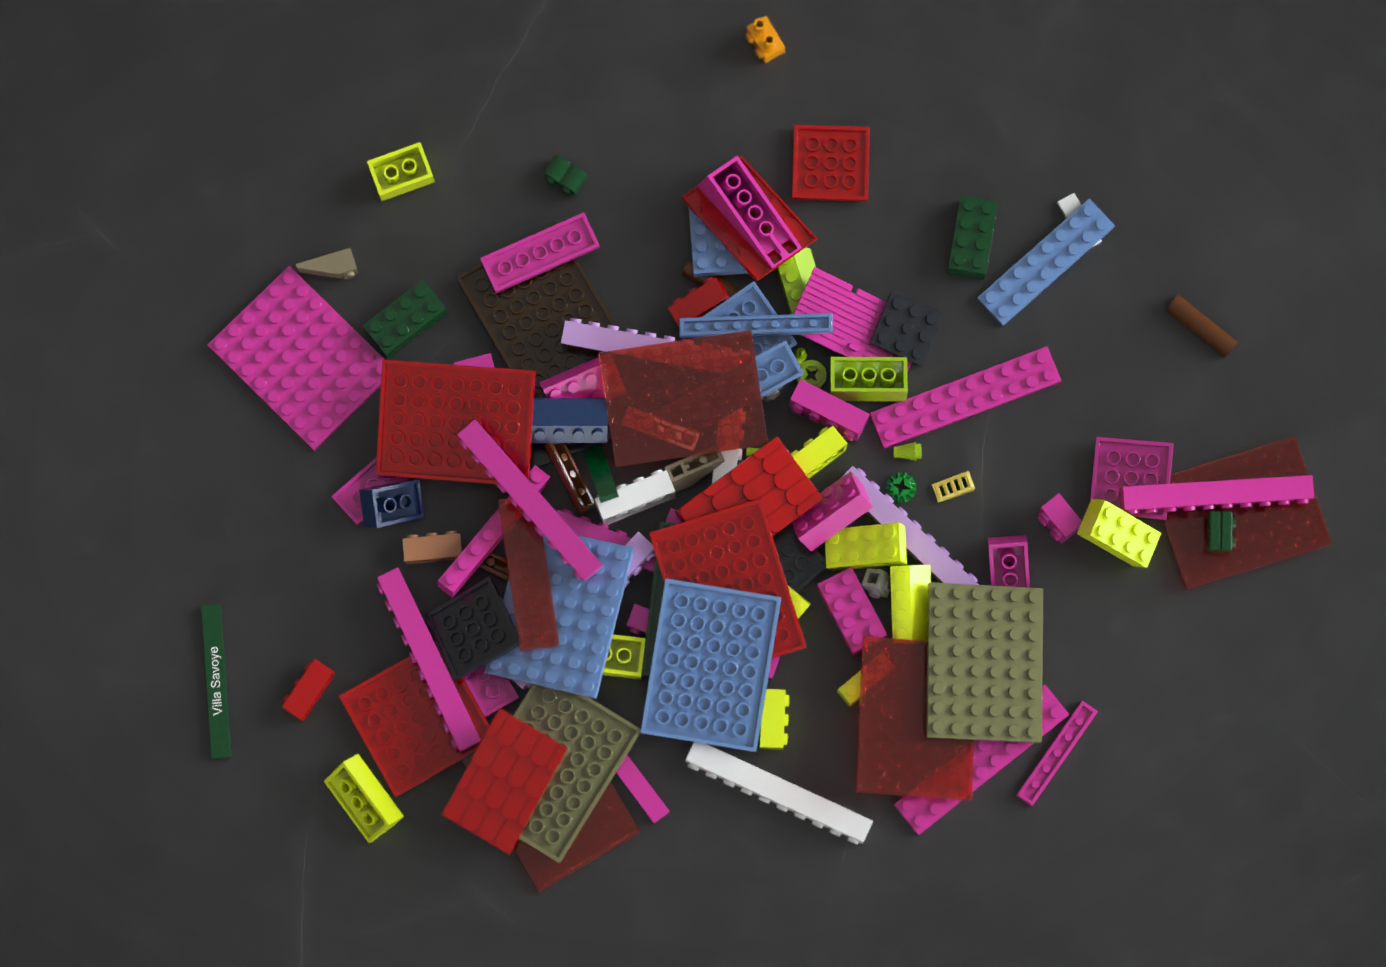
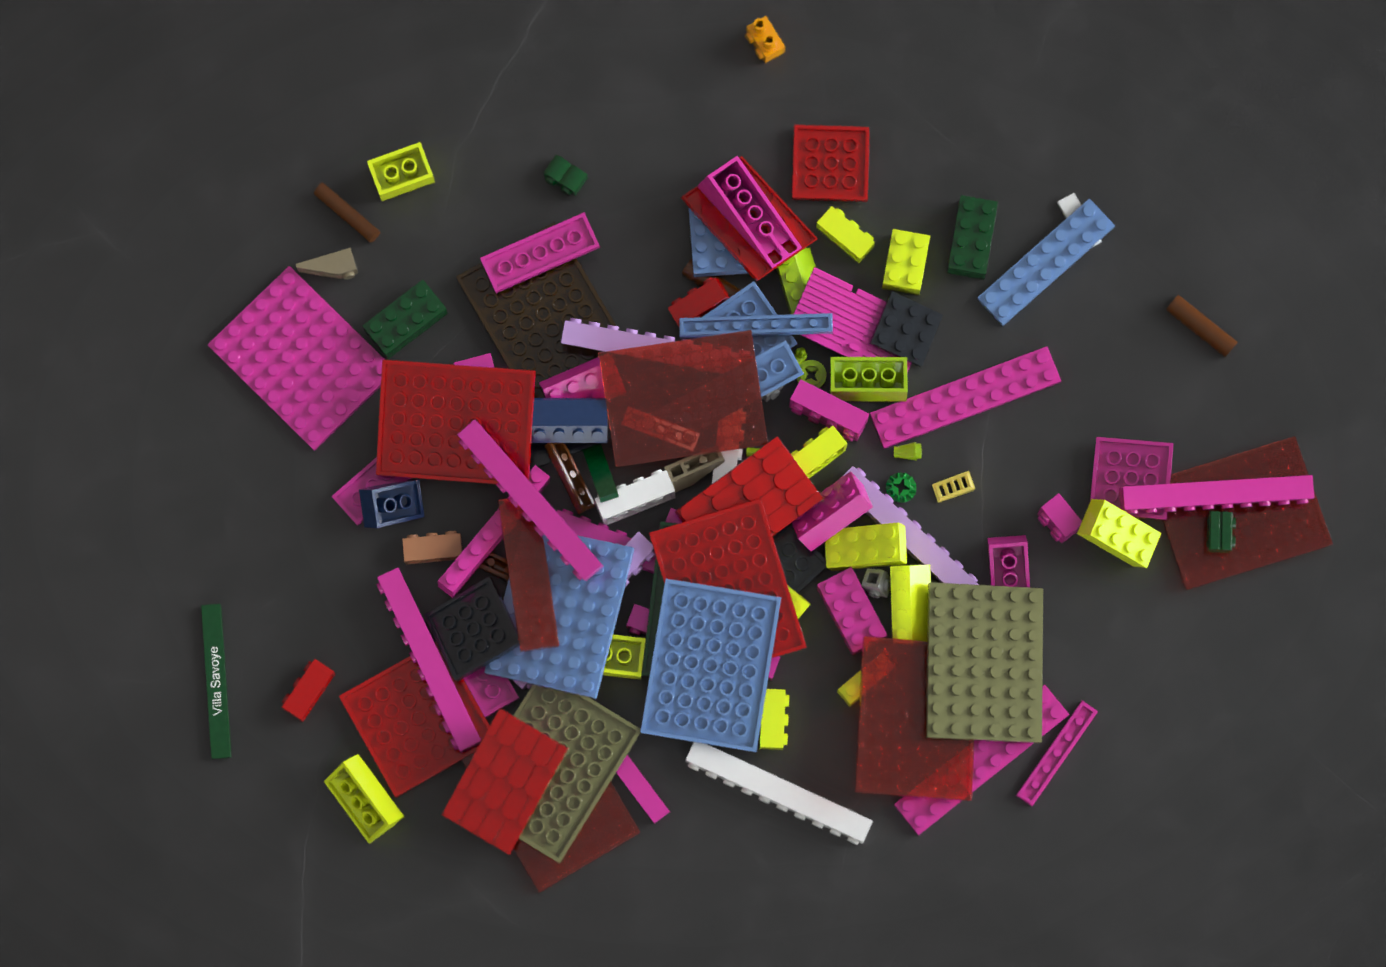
(346, 212): none -> reddish brown brick
(845, 234): none -> neon yellow brick
(906, 262): none -> neon yellow brick

